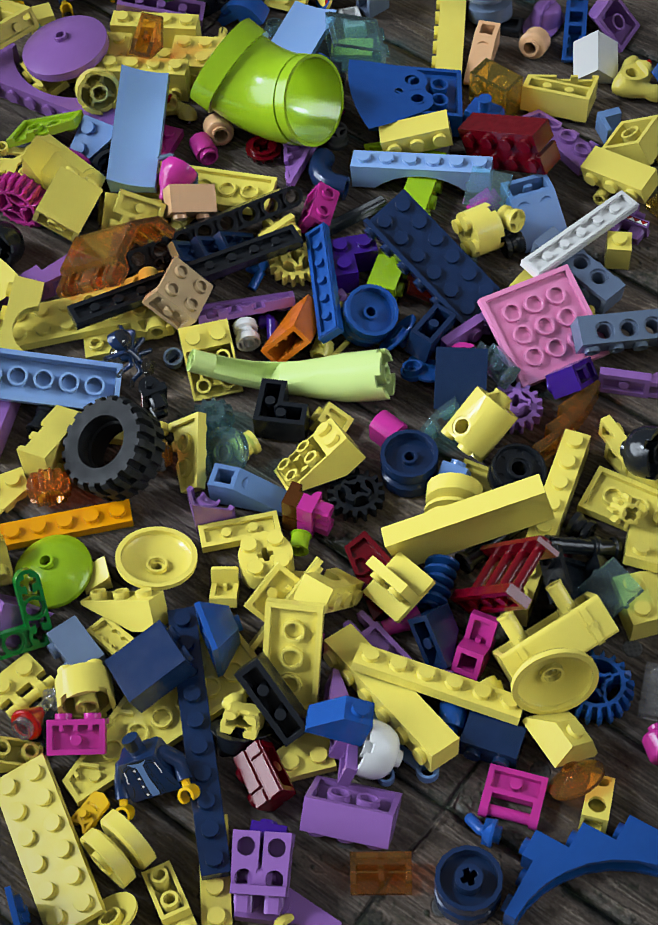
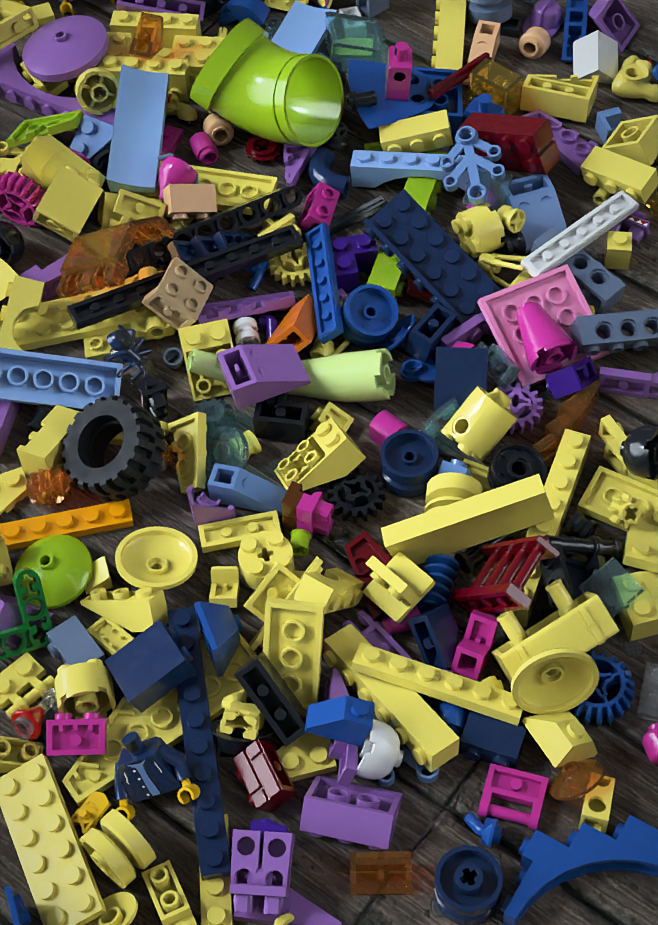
(261, 371): none -> medium lavender slope
(362, 99): none -> black pin
(398, 61): none -> dark pink torso
(455, 78): none -> dark red axle
(471, 162): none -> medium blue plant
(493, 263): none -> light yellow plant
(543, 339): none -> dark pink cone

